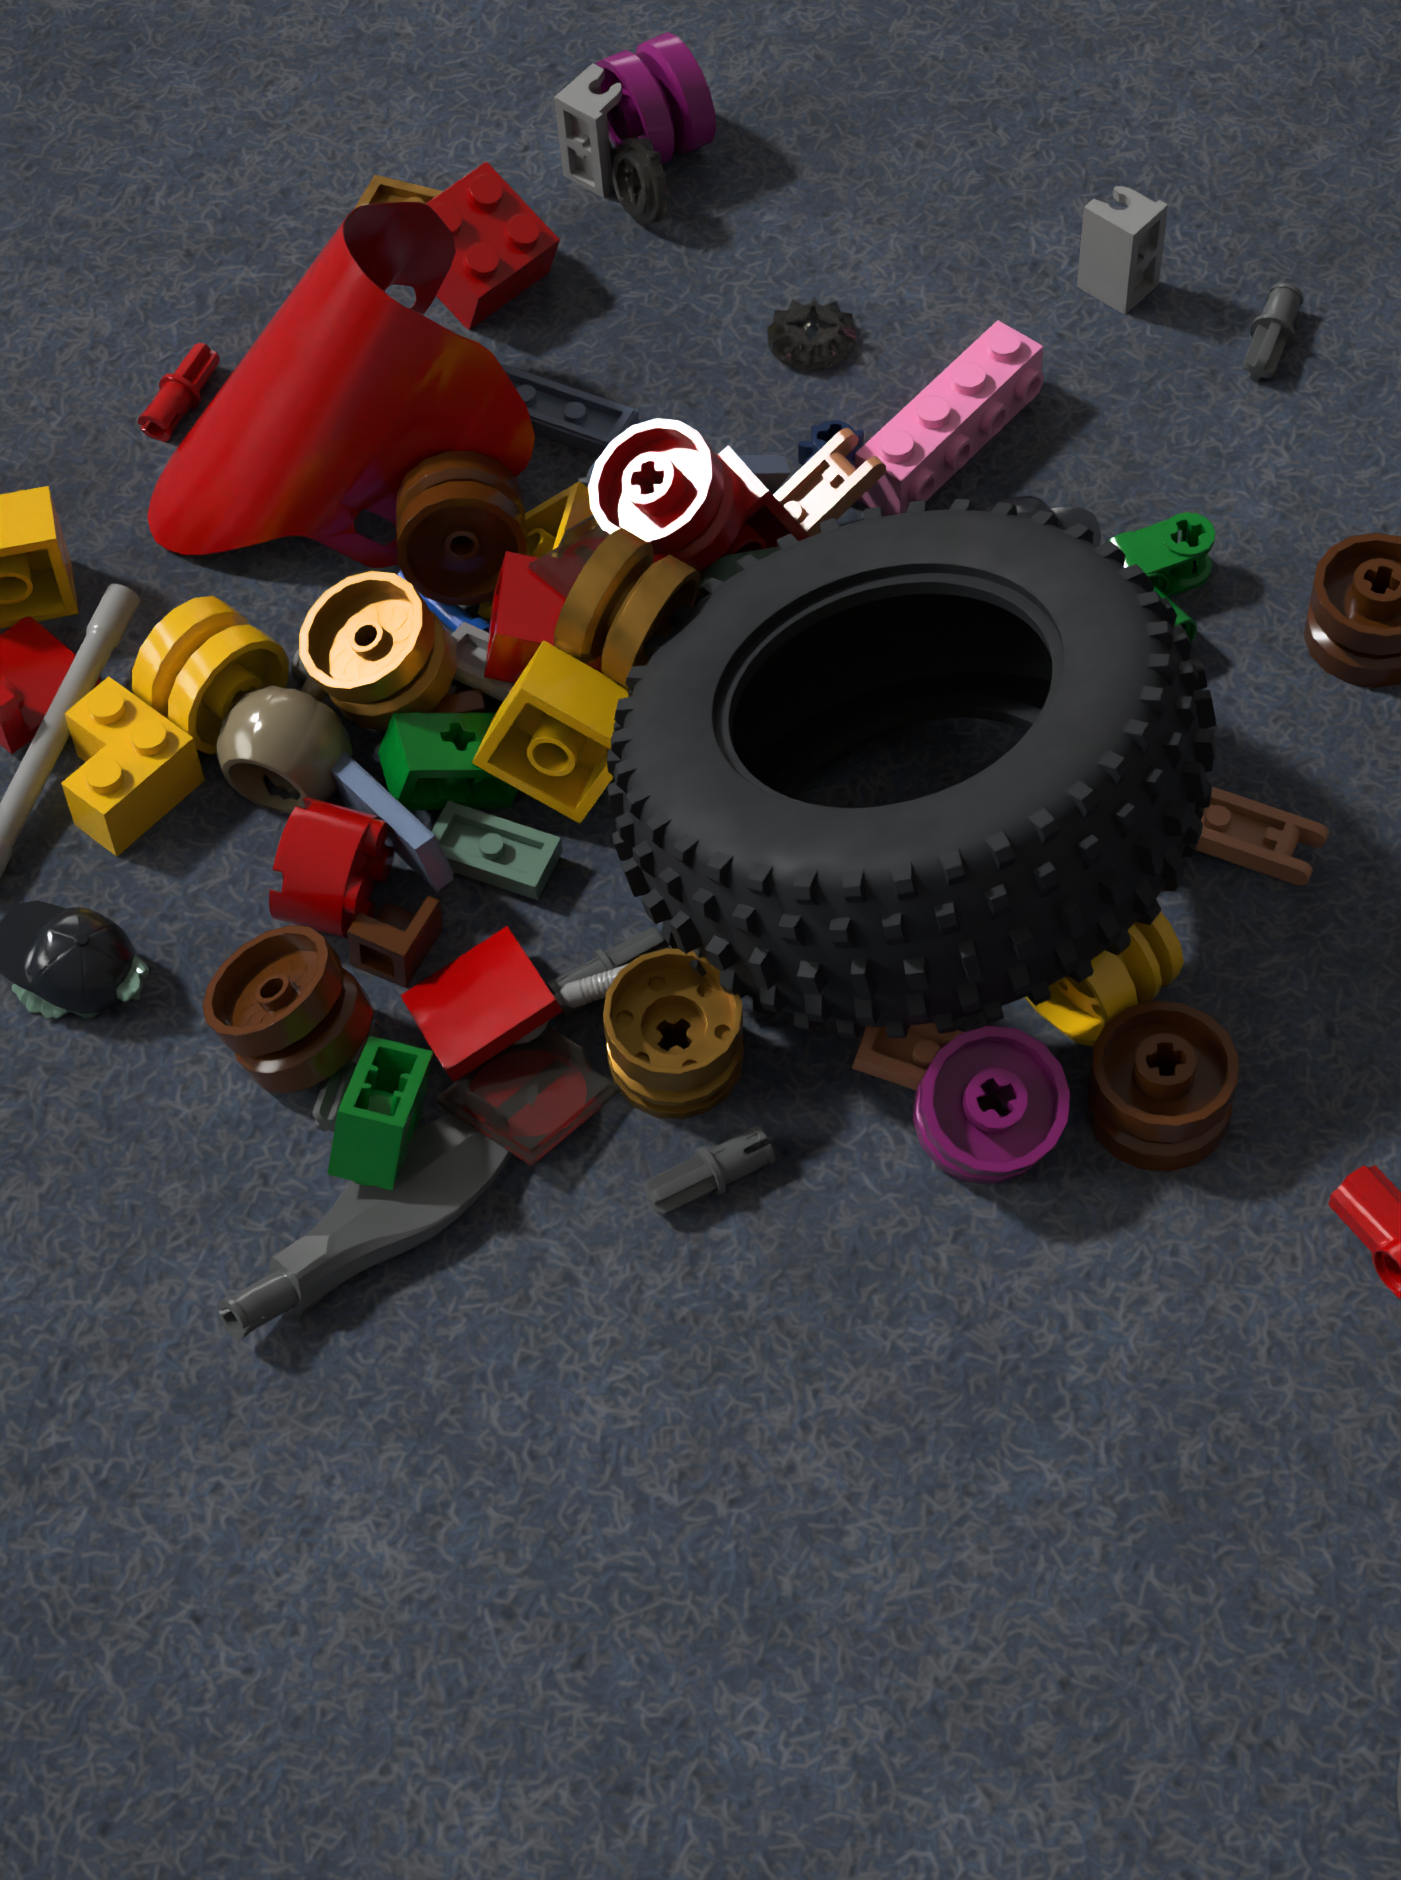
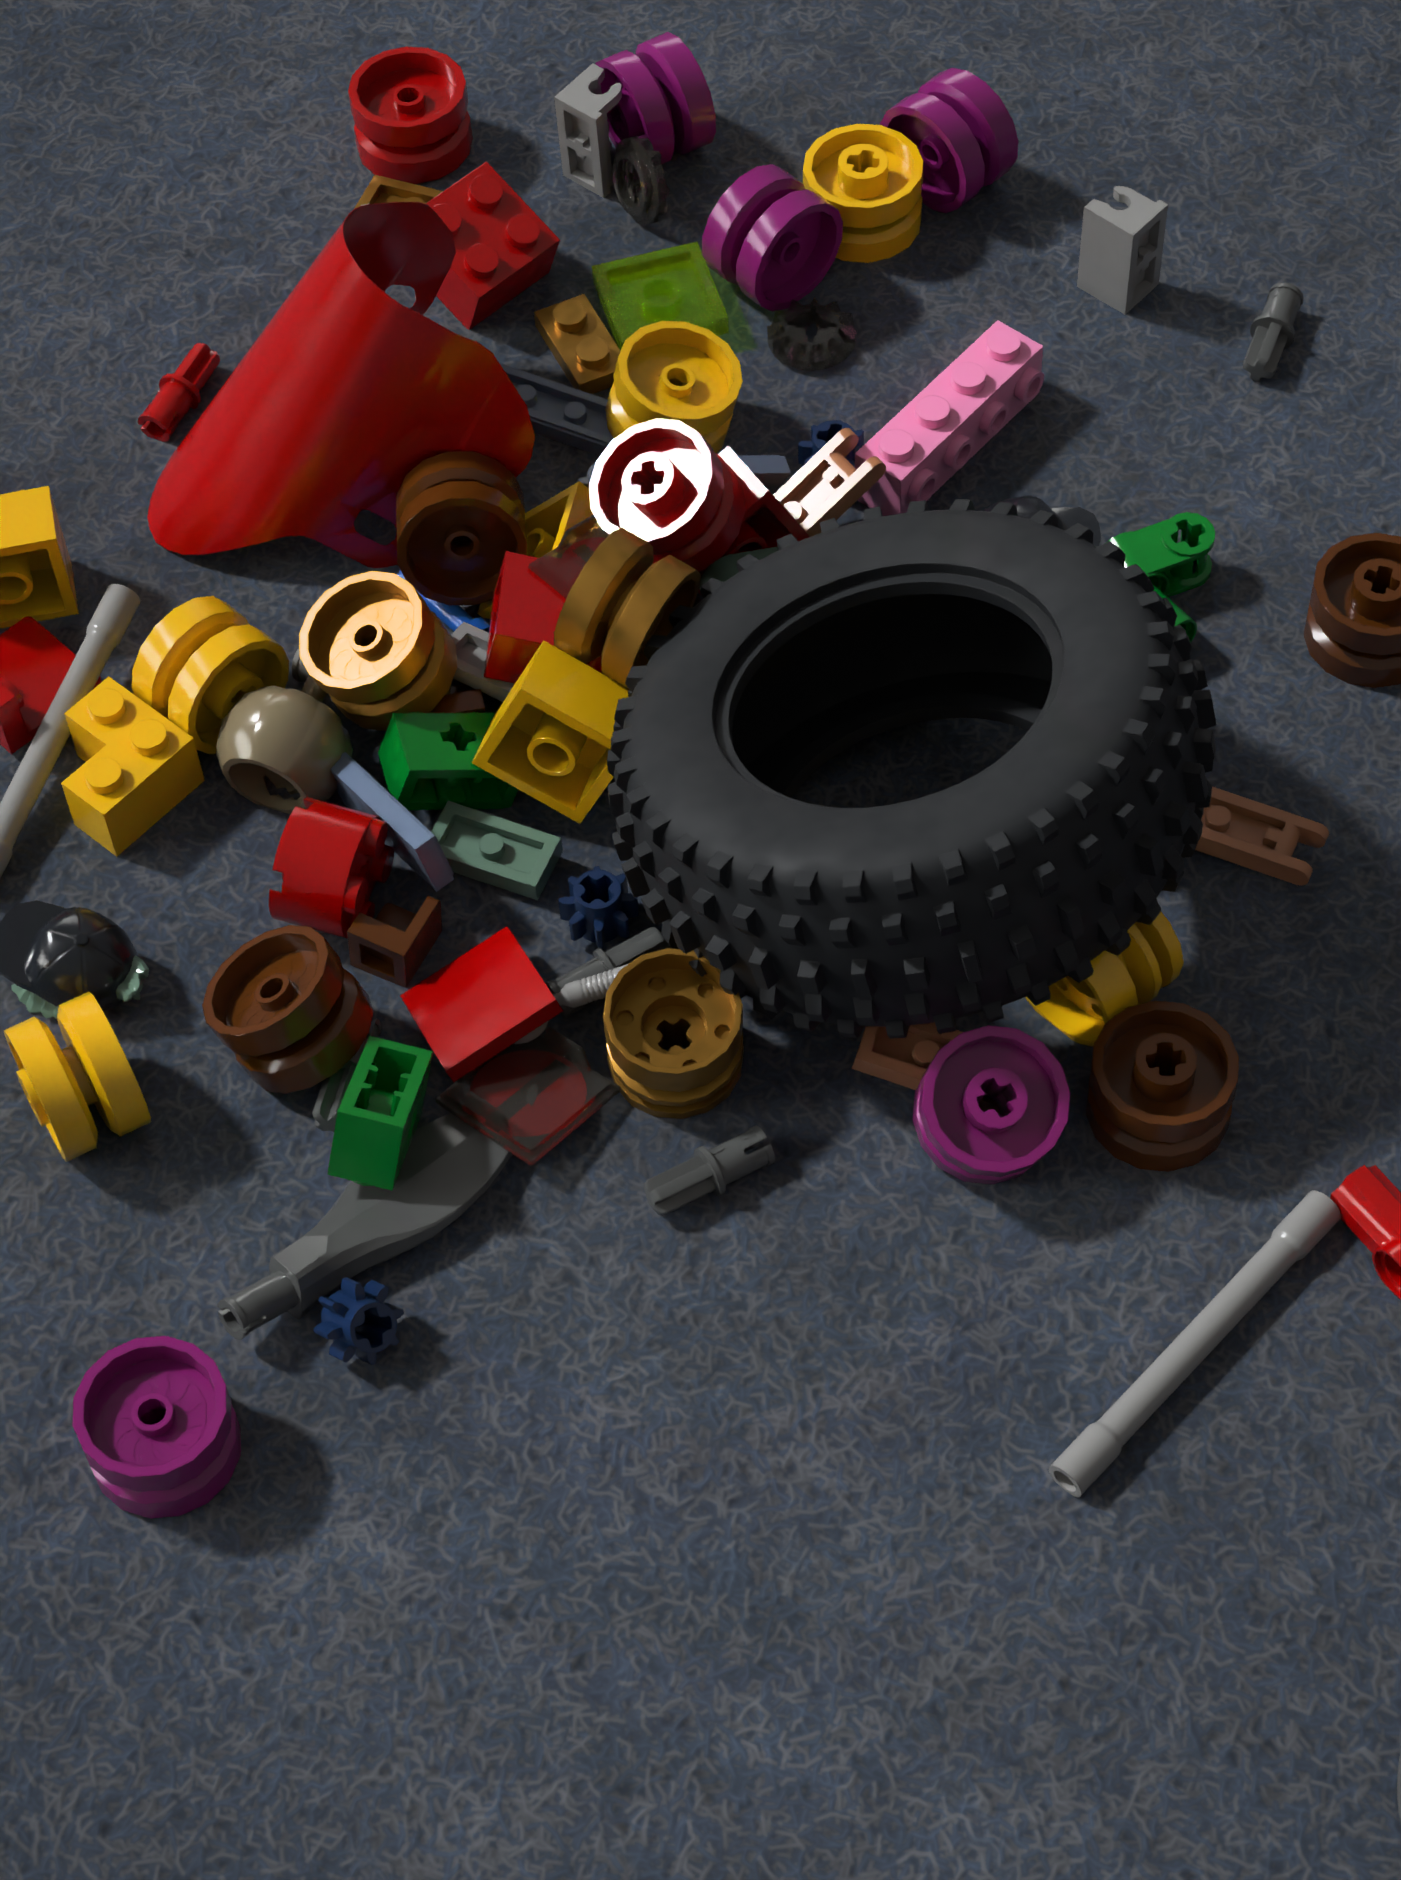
(70, 1079): none -> yellow wheel
(157, 1426): none -> magenta wheel
(358, 1321): none -> dark blue gear
(411, 114): none -> red wheel
(579, 343): none -> pearl gold plate
(598, 906): none -> dark blue gear
(657, 288): none -> clear neon green plate
(675, 375): none -> yellow wheel
(772, 237): none -> magenta wheel
(873, 183): none -> yellow wheel
(960, 134): none -> magenta wheel
(1103, 1440): none -> light grey piece

